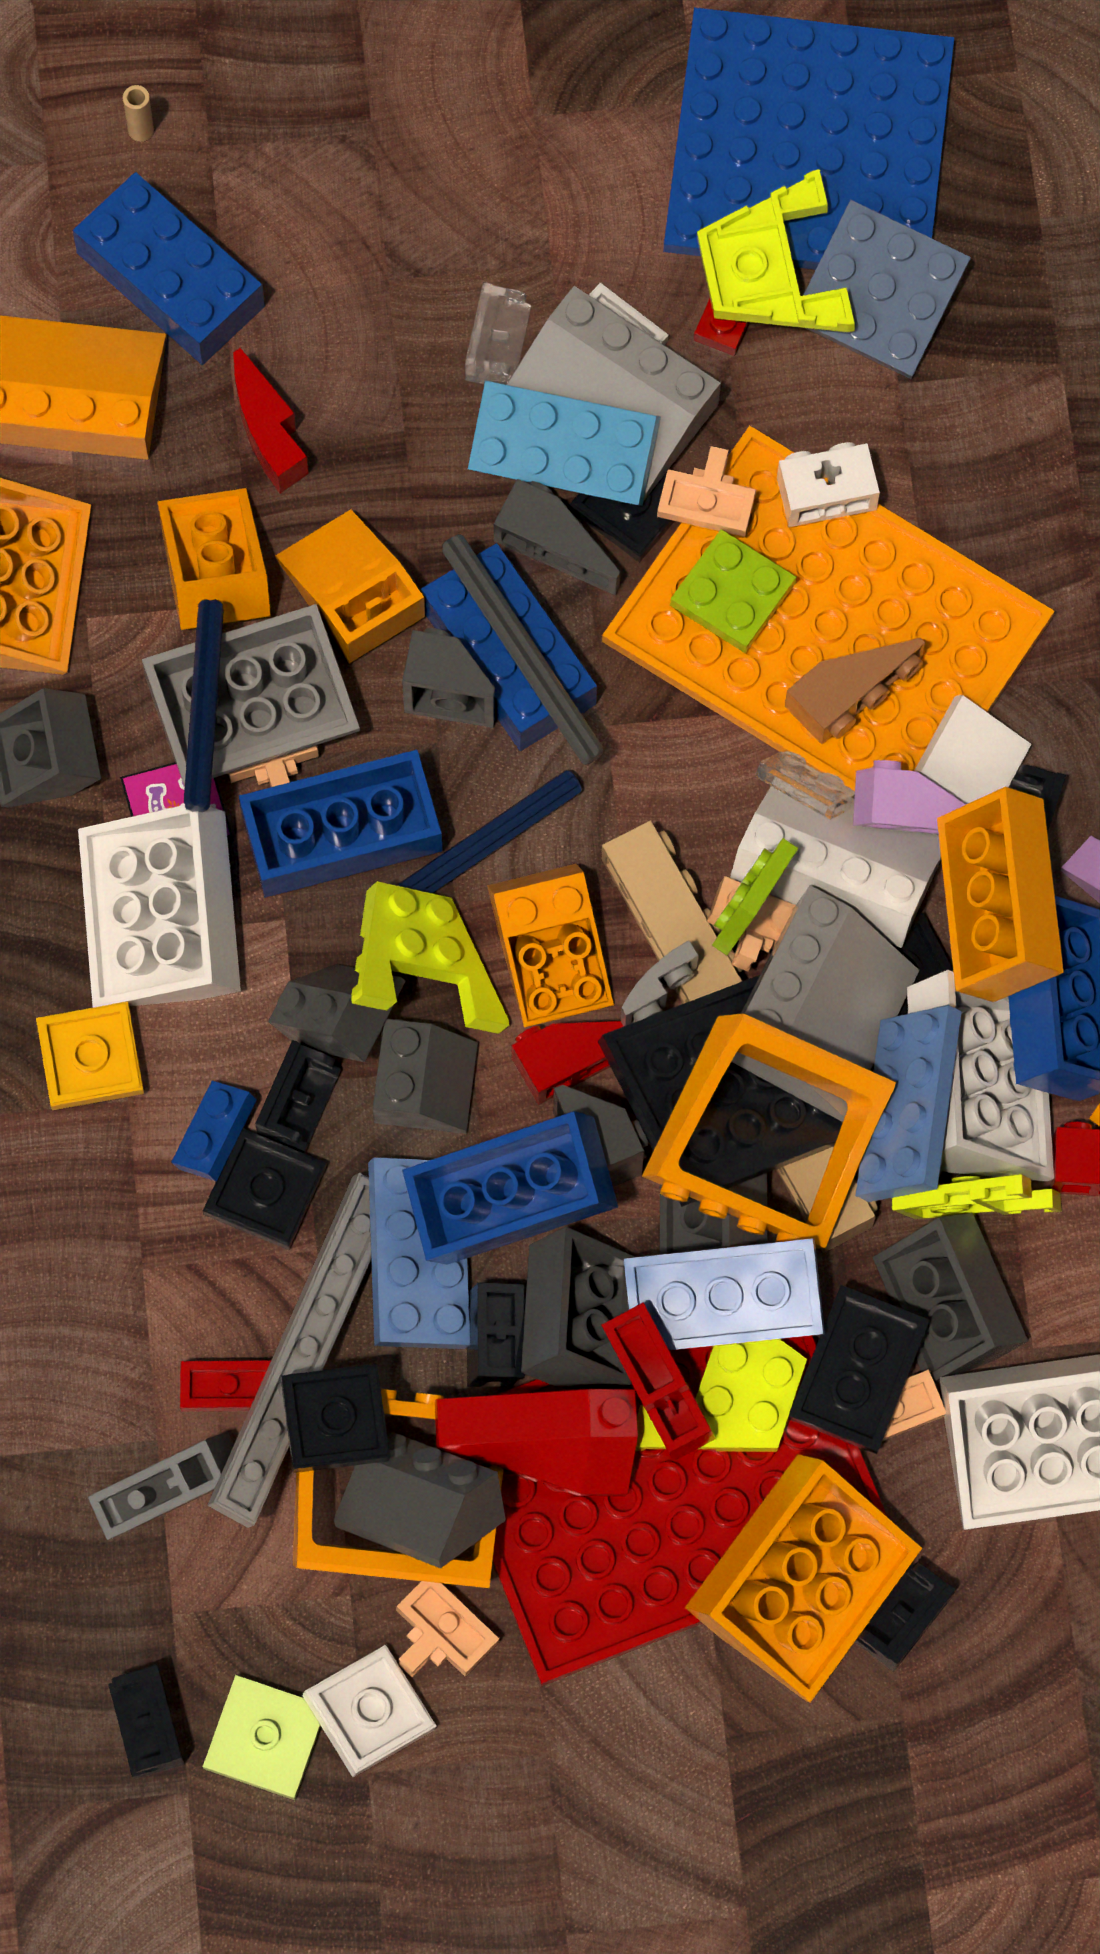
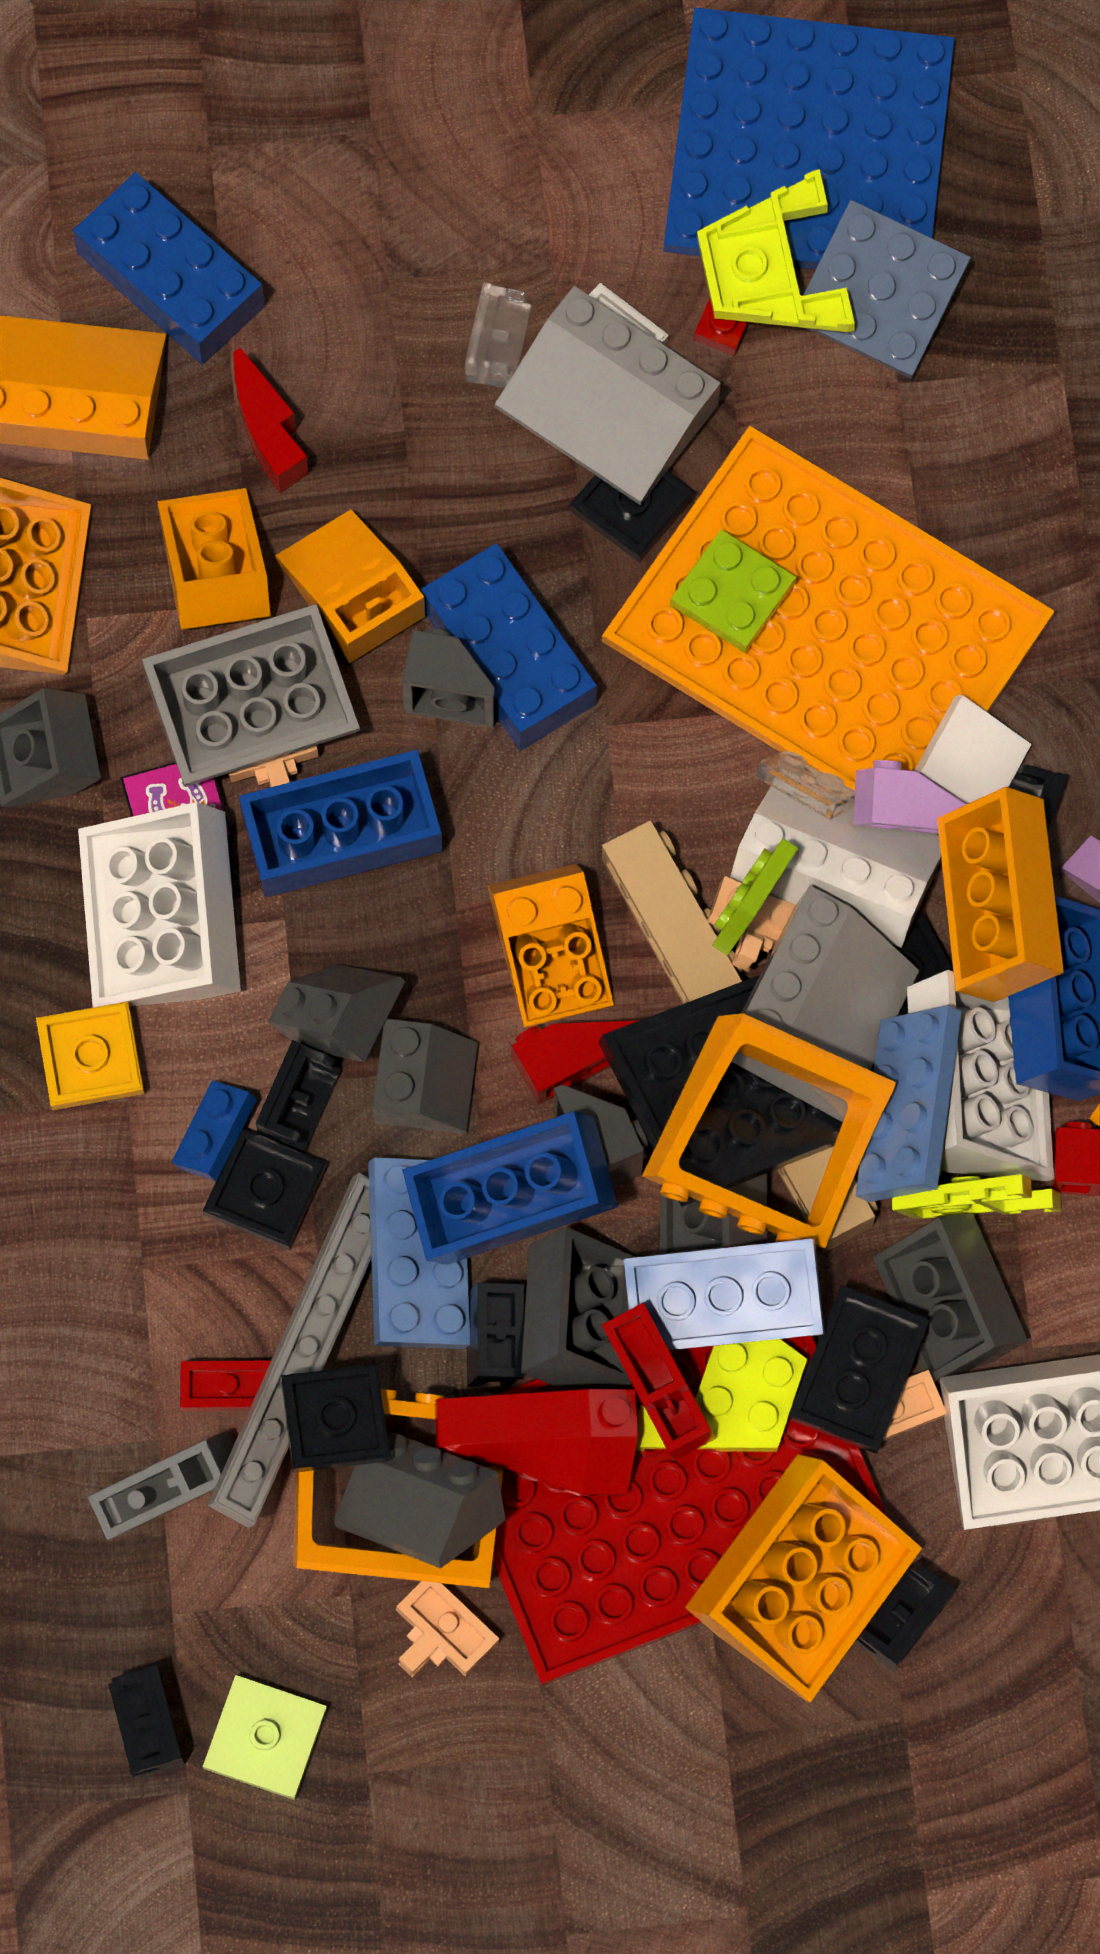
(138, 113): tan hinge -> none
(203, 705): dark blue axle -> none
(369, 1710): white tile -> none
(426, 939): neon yellow wing -> none
(494, 834): dark blue axle -> none
(522, 649): dark grey axle -> none
(546, 531): dark grey slope -> none
(564, 443): dark azure plate -> none
(649, 993): light grey slope -> none
(707, 497): light nougat hinge -> none
(808, 496): white brick -> none
(843, 686): medium nougat slope -> none

